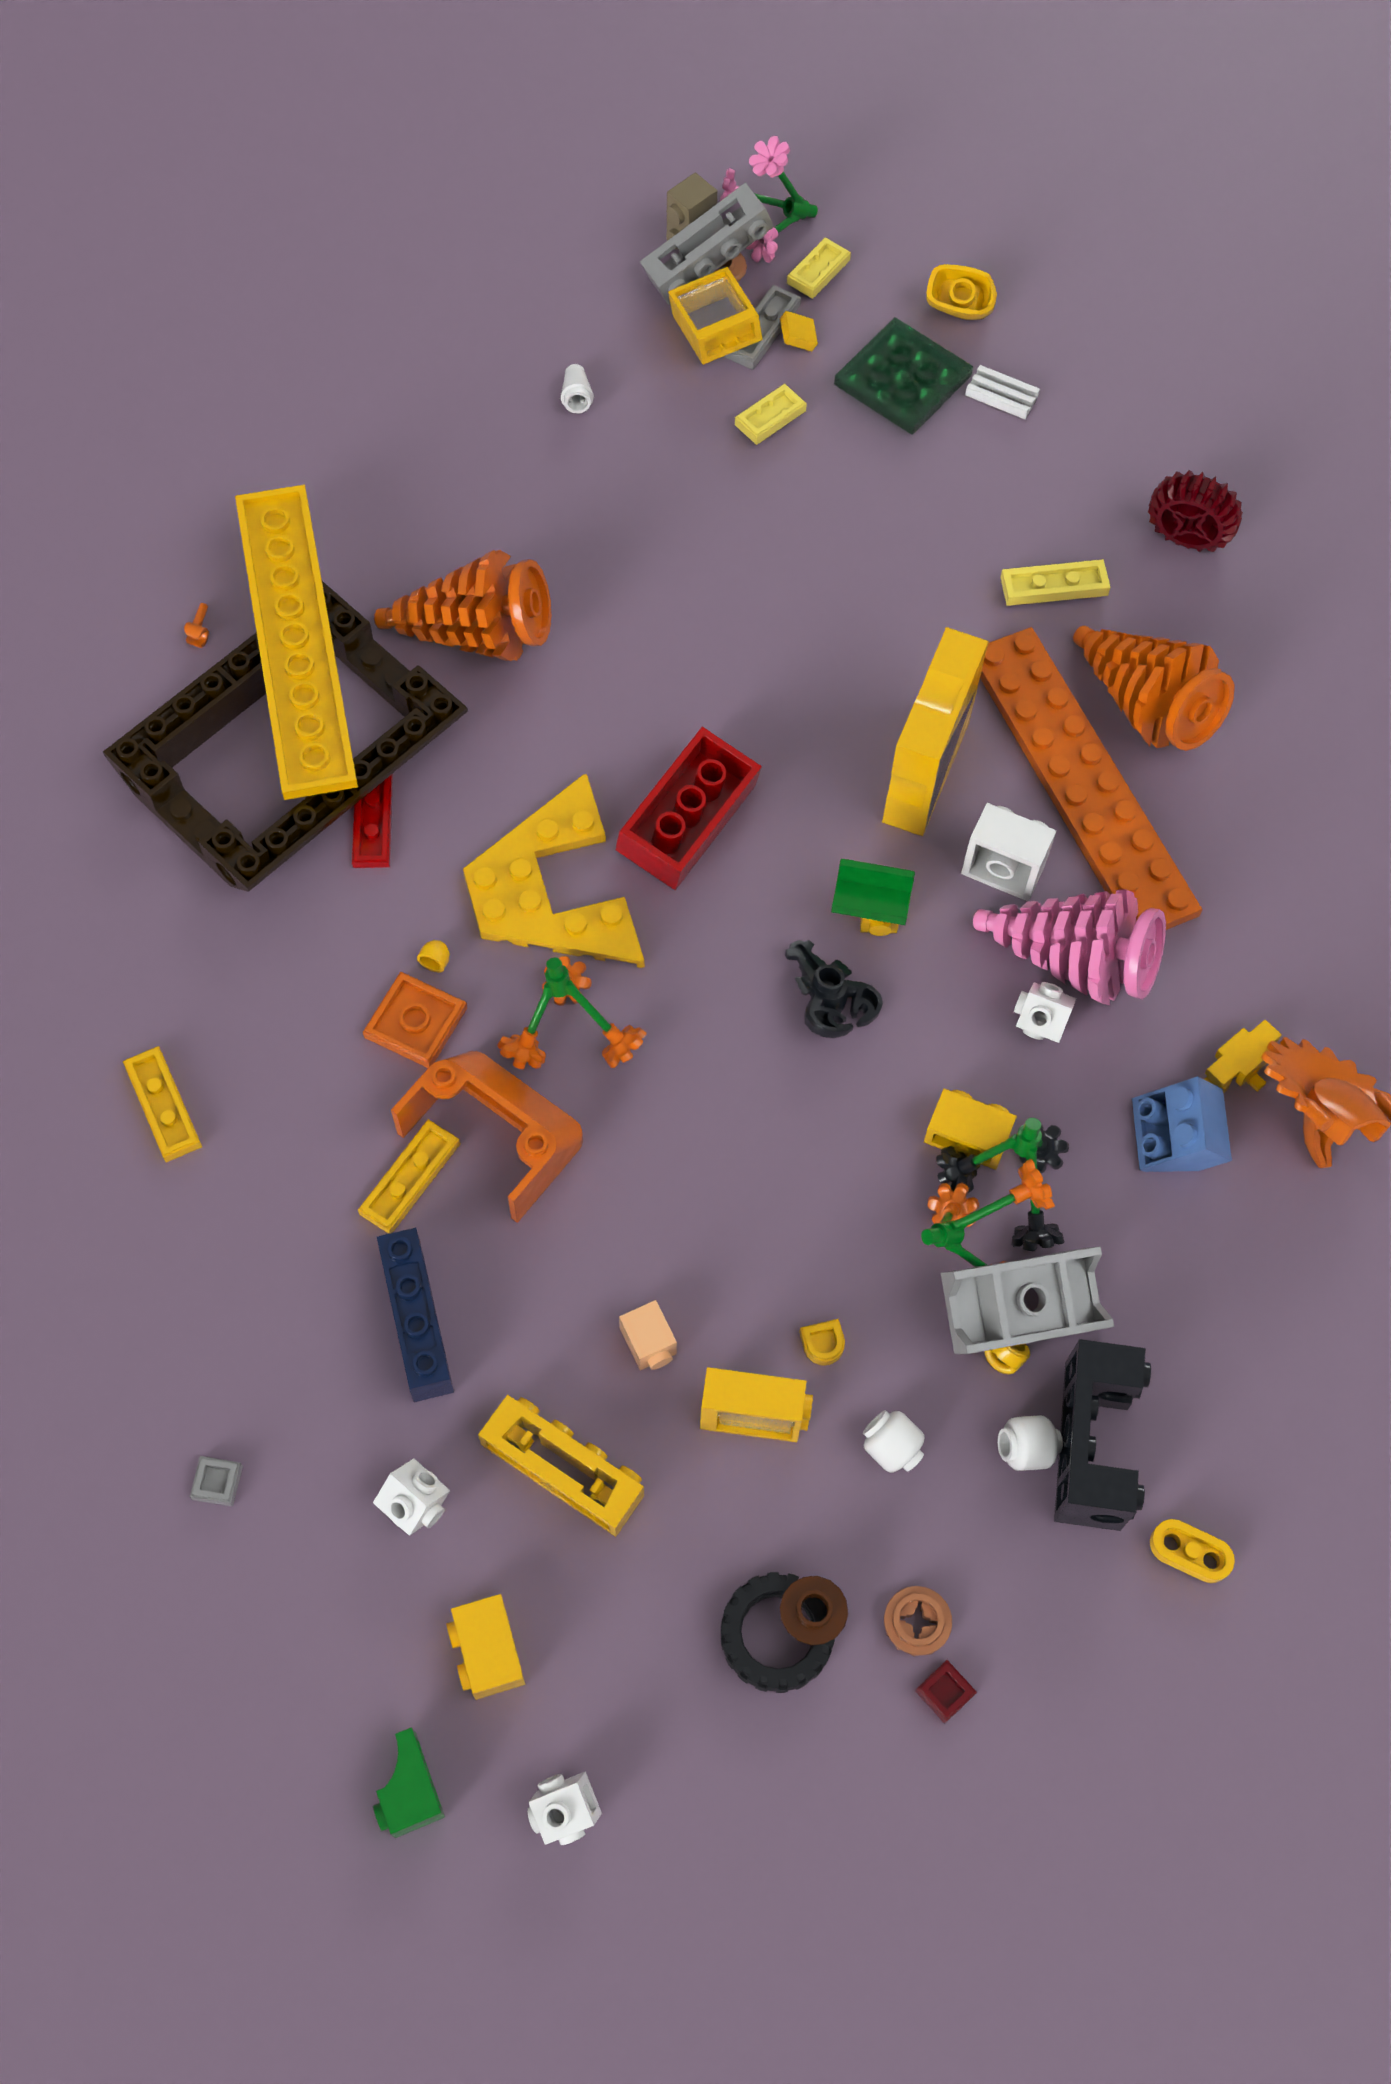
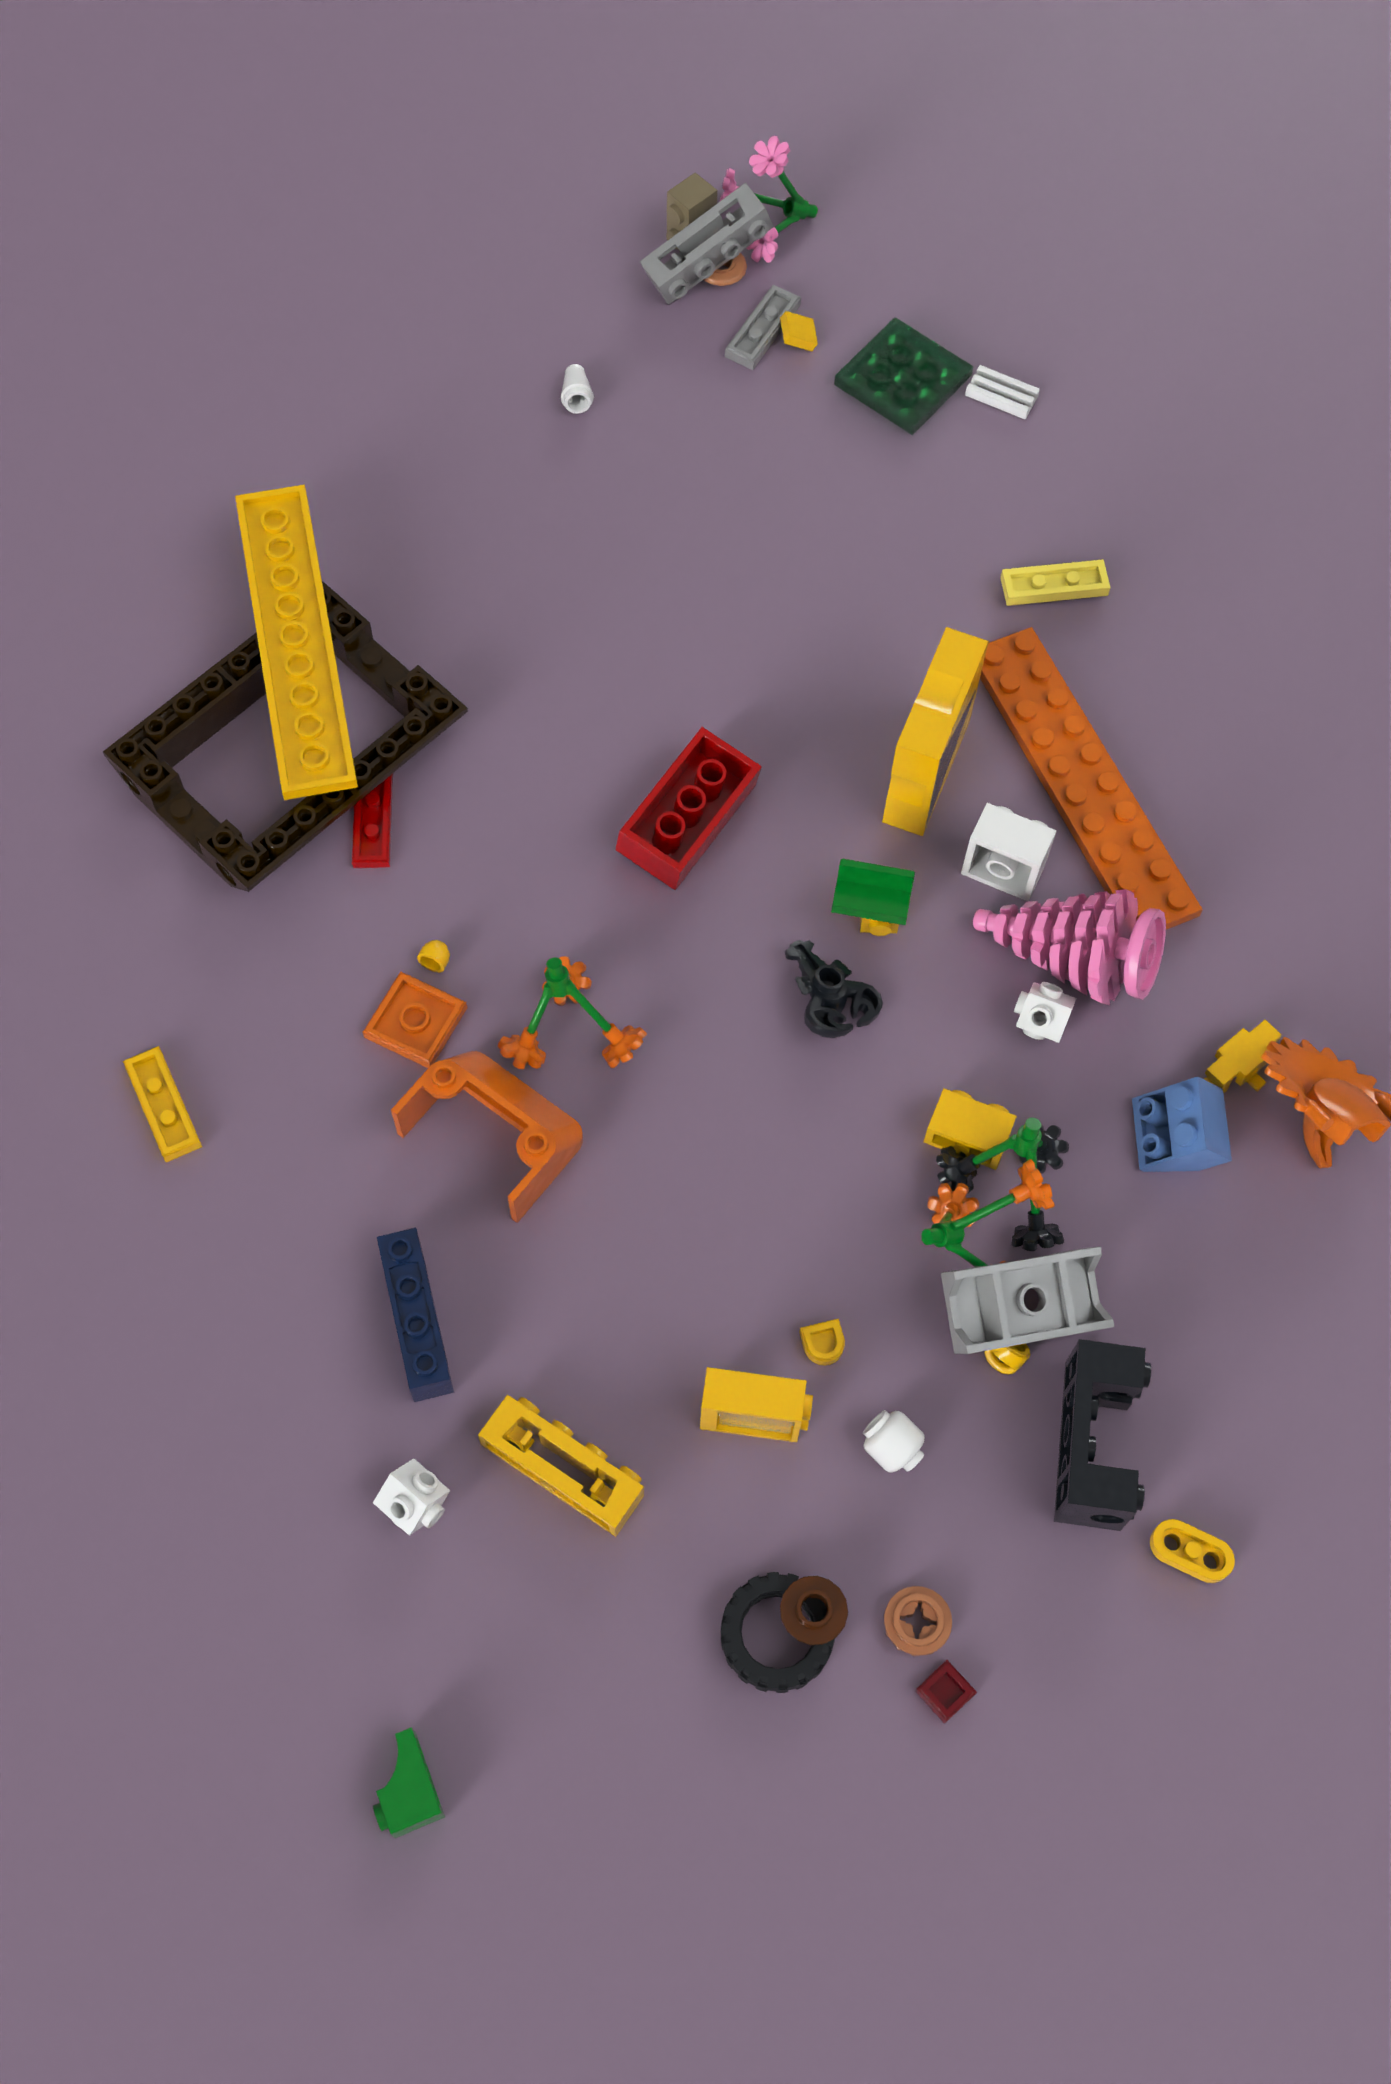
(196, 633): orange hand -> none
(216, 1481): light grey tile -> none
(409, 1176): yellow tile -> none
(478, 608): orange plant -> none
(486, 1647): yellow brick -> none
(512, 897): yellow wing -> none
(563, 1808): white brick -> none
(648, 1336): light nougat brick -> none
(715, 315): yellow window -> none
(770, 414): light yellow plate -> none
(818, 268): light yellow plate -> none
(961, 291): yellow piece -> none
(1029, 1443): white head -> none
(1161, 684): orange plant -> none
(1195, 511): dark red gear -> none

